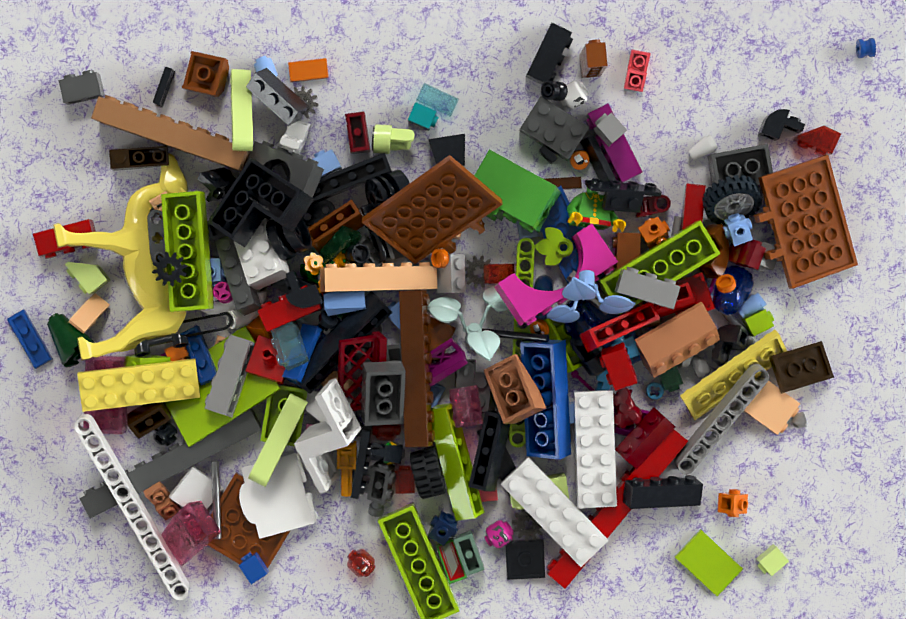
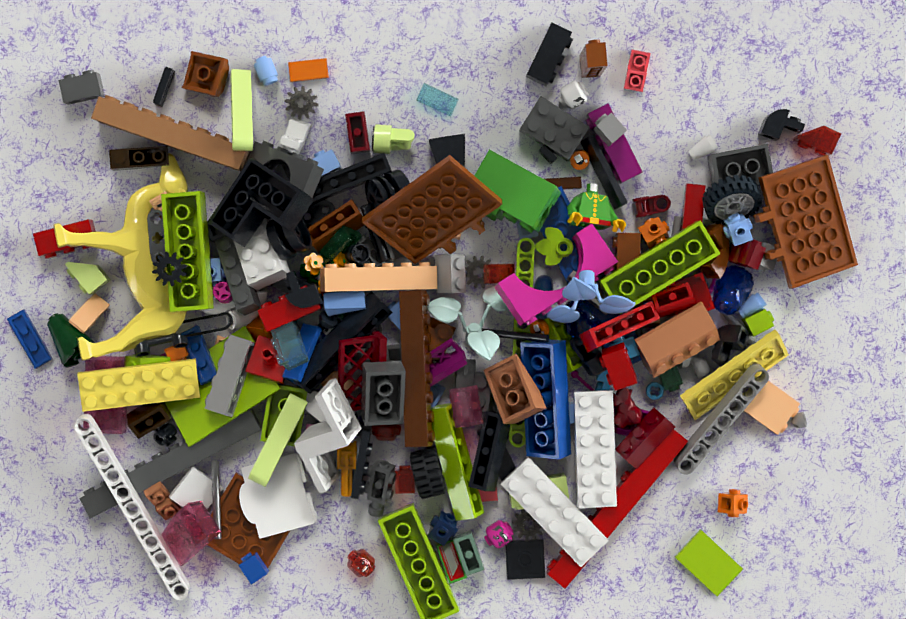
(217, 182): black bracket -> none
(277, 96): black brick -> none
(390, 453): black animal -> none
(423, 116): teal brick -> none
(439, 258): orange tile -> none
(554, 90): black wheel -> none
(622, 196): black bracket -> none
(647, 288): light grey brick -> none
(662, 492): black brick -> none
(725, 283): orange tile -> none
(771, 560): yellowish green brick -> none
(801, 367): dark brown plate -> none
(866, 48): blue wheel -> none

